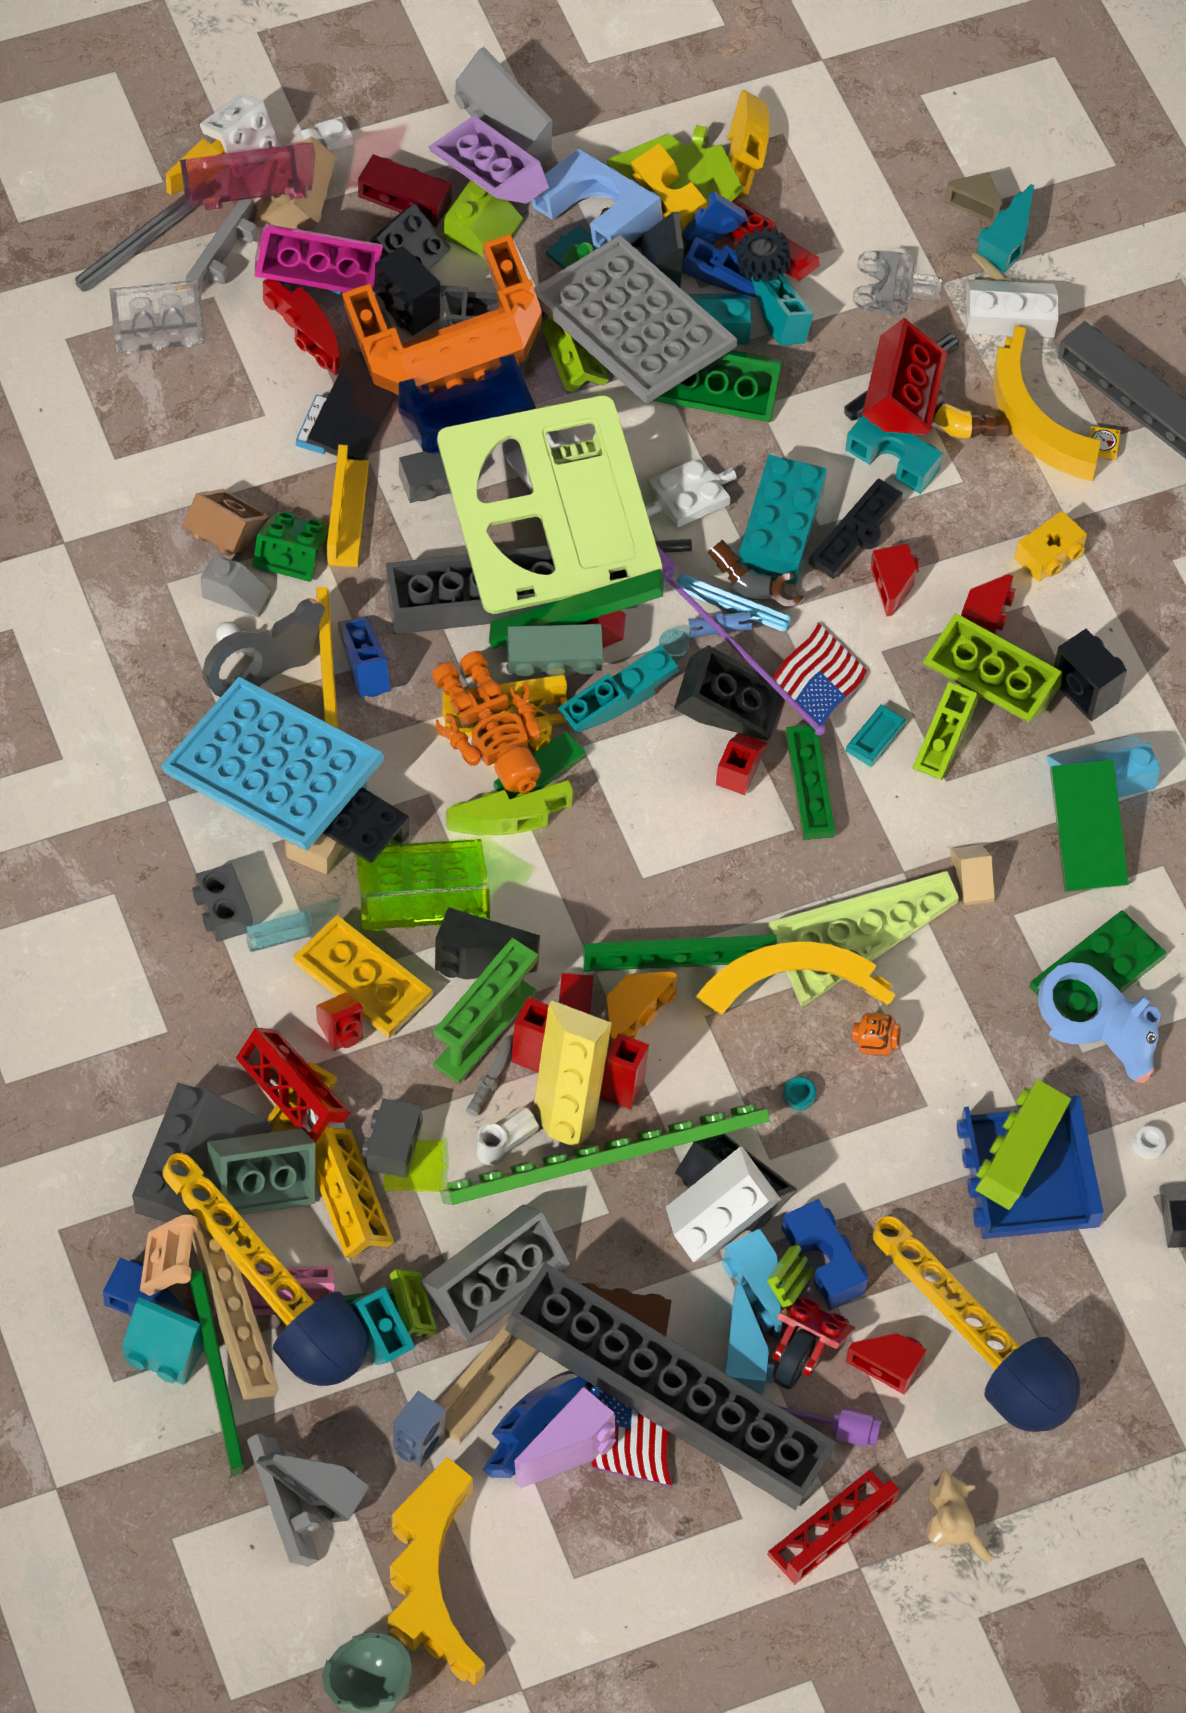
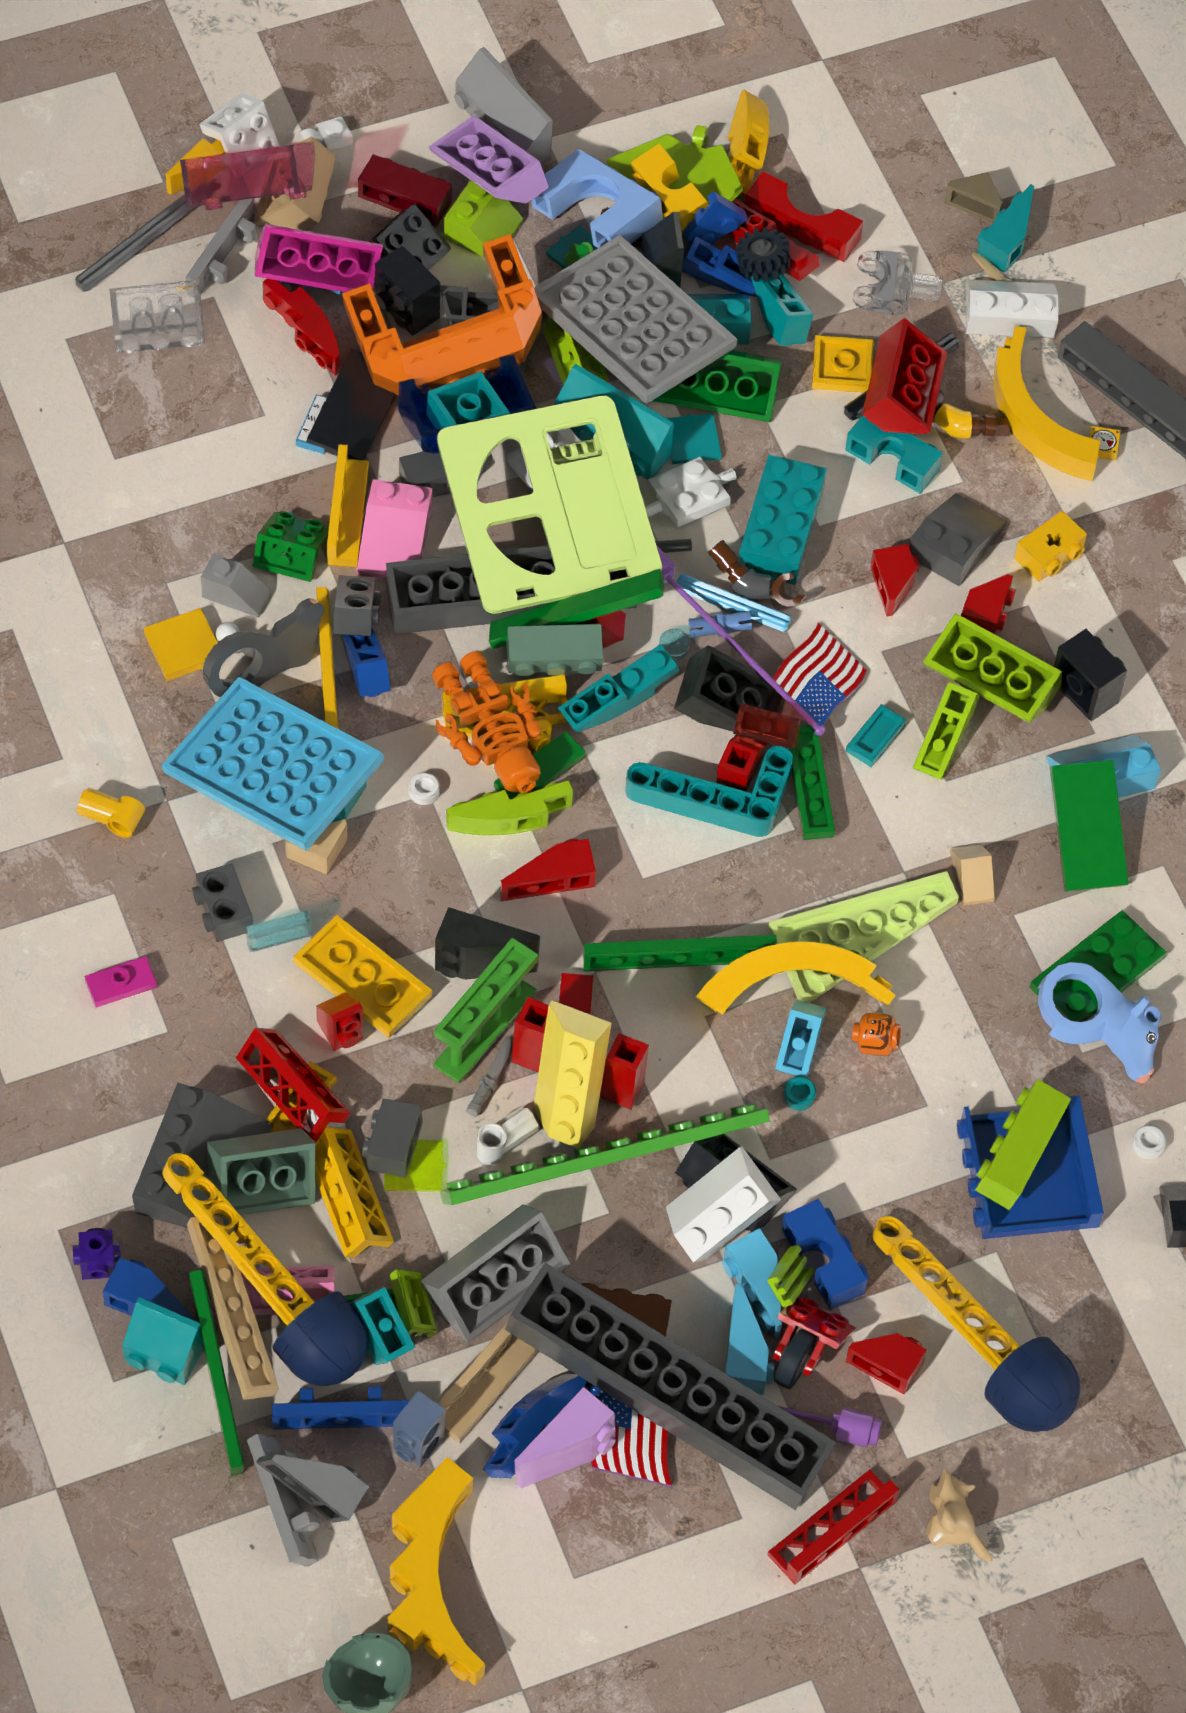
(96, 1253): none -> dark purple brick
(118, 814): none -> yellow piece
(120, 981): none -> dark pink plate
(160, 1254): light nougat plate -> none
(180, 643): none -> yellow tile
(224, 521): medium nougat slope -> none
(336, 1414): none -> blue hinge
(356, 605): none -> dark grey brick
(368, 825): black bracket -> none
(394, 526): none -> bright pink slope
(420, 881): clear neon green slope -> none
(424, 788): none -> white tile
(464, 402): none -> teal slope
(557, 870): none -> red slope
(636, 1001): light orange slope -> none
(645, 431): none -> teal slope
(694, 438): none -> teal piece
(716, 796): none -> teal beam
(767, 726): none -> clear red slope
(800, 1038): none -> medium azure slope
(831, 233): none -> red arch
(842, 363): none -> yellow tile
(856, 529): black hinge -> none
(955, 538): none -> dark grey slope

